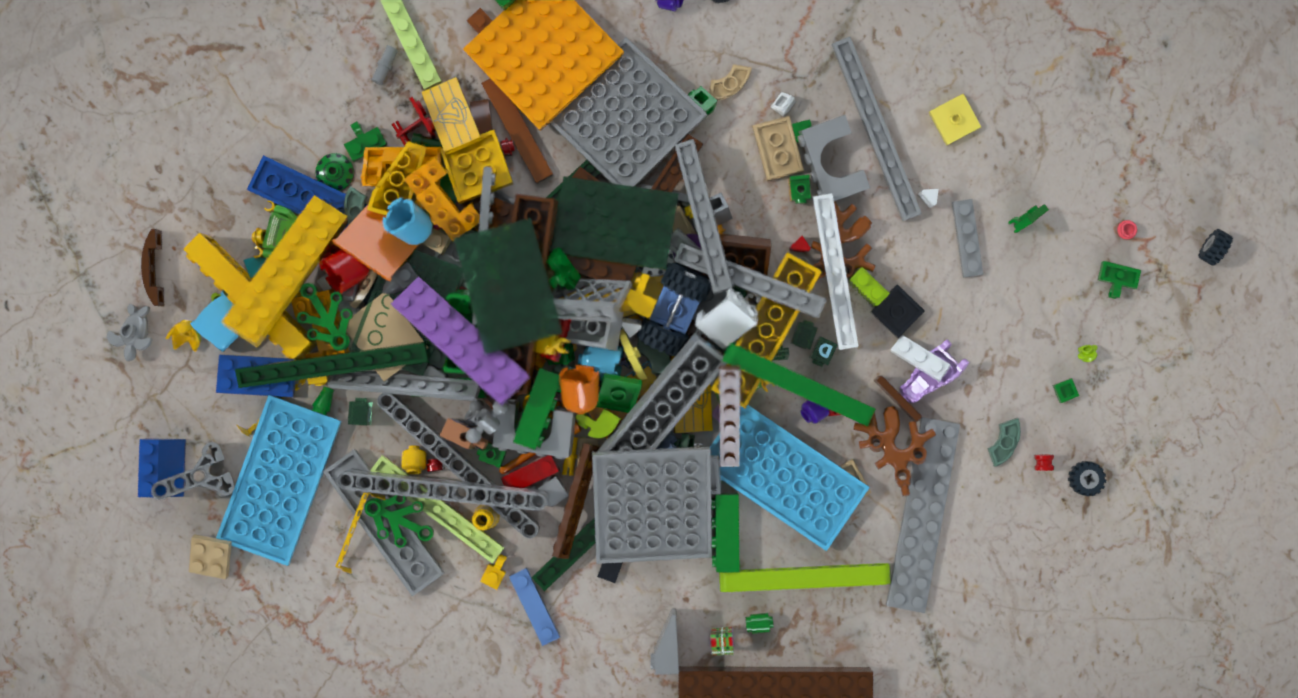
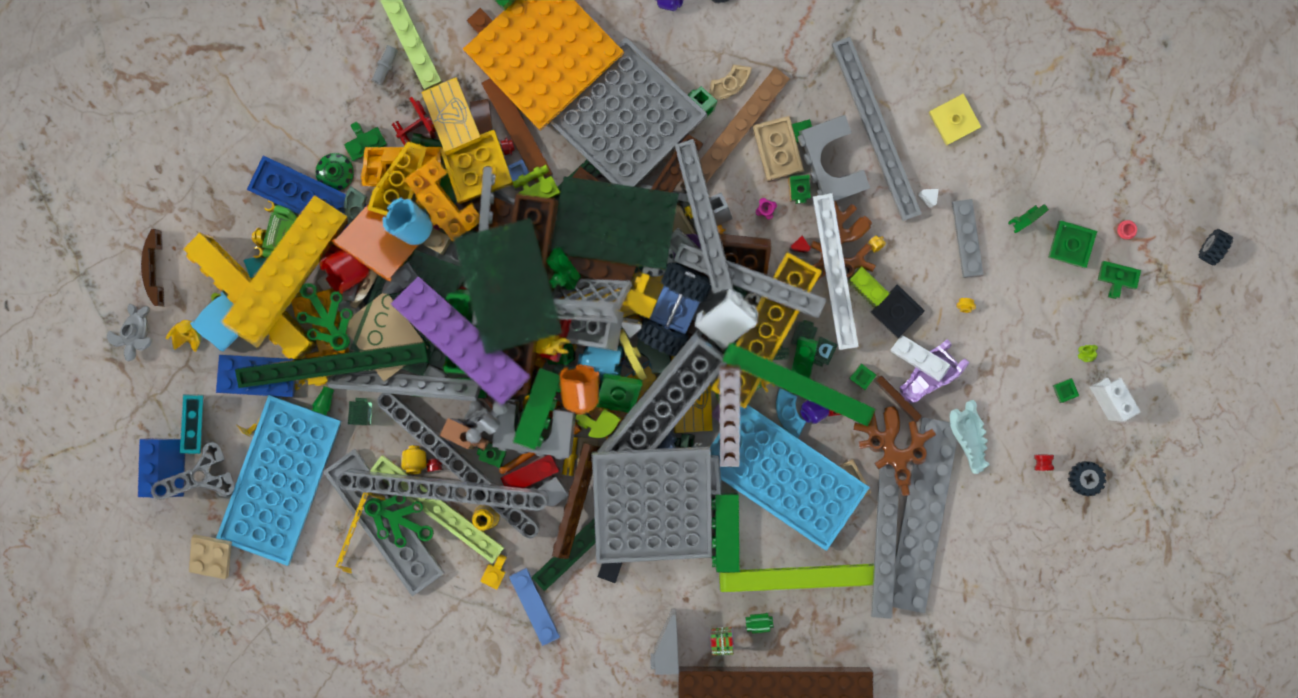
(191, 423): none -> teal brick
(517, 169): none -> medium blue tile
(544, 188): none -> lime plate
(741, 123): none -> medium nougat plate
(767, 213): none -> dark pink plate
(783, 104): white slope -> none
(787, 413): none -> medium azure tile
(804, 356): none -> green plate
(862, 376): none -> green plate
(877, 243): none -> yellow plate
(885, 544): none -> light grey plate
(966, 305): none -> yellow plate
(969, 432): none -> light aqua animal
(1006, 442): sand green tile -> none
(1072, 244): none -> green plate
(1115, 399): none -> white panel

